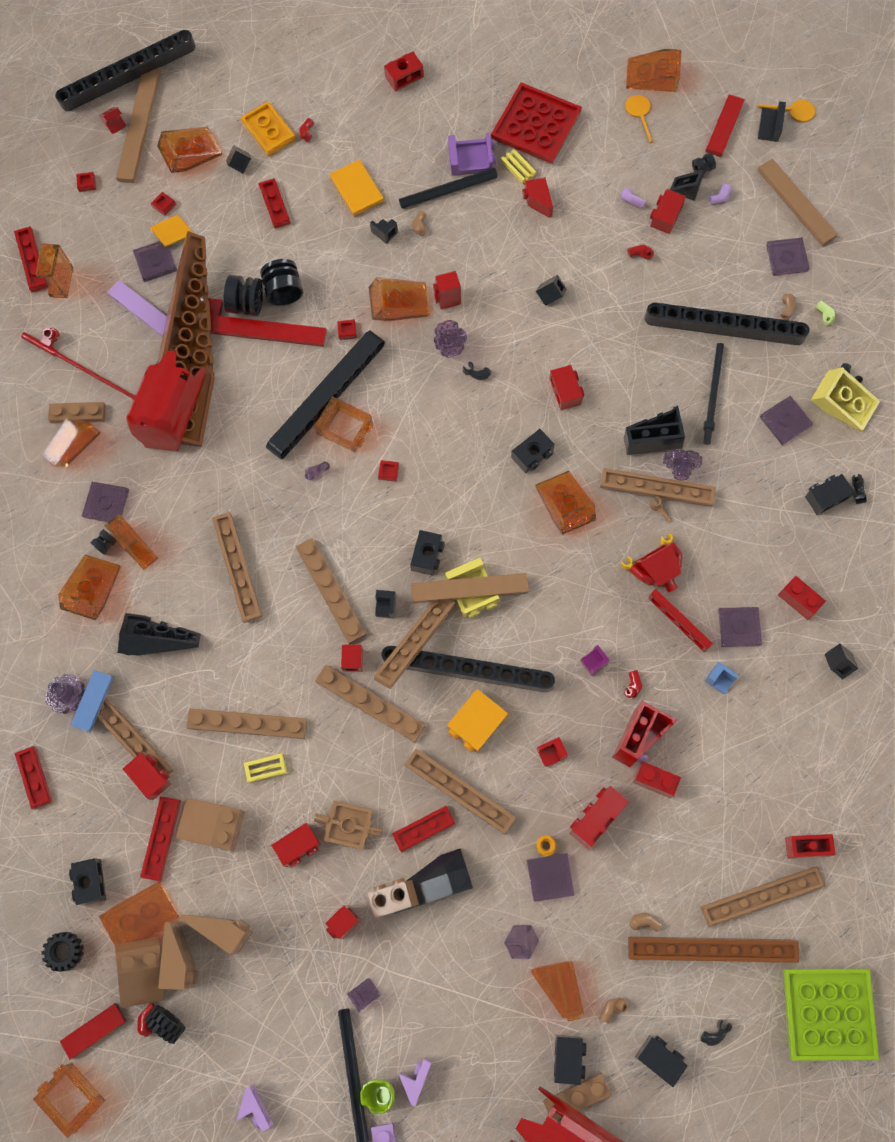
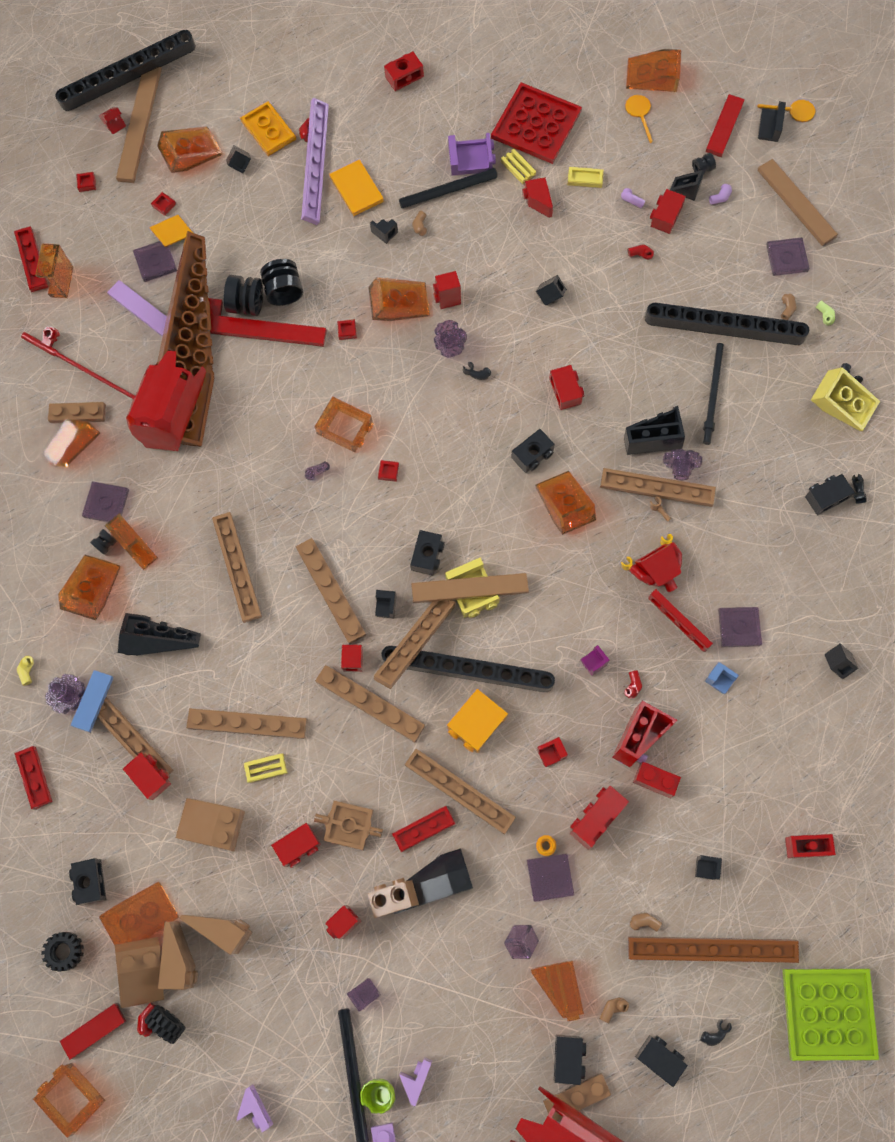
(24, 668): none -> light yellow arm
(160, 839): red tile -> none
(274, 203): red tile -> none
(315, 162): none -> lavender tile
(333, 385): black beam -> none
(585, 177): none -> light yellow tile
(708, 867): none -> black panel
(762, 896): medium nougat tile -> none
(786, 420): clear purple tile -> none
(802, 598): red brick -> none

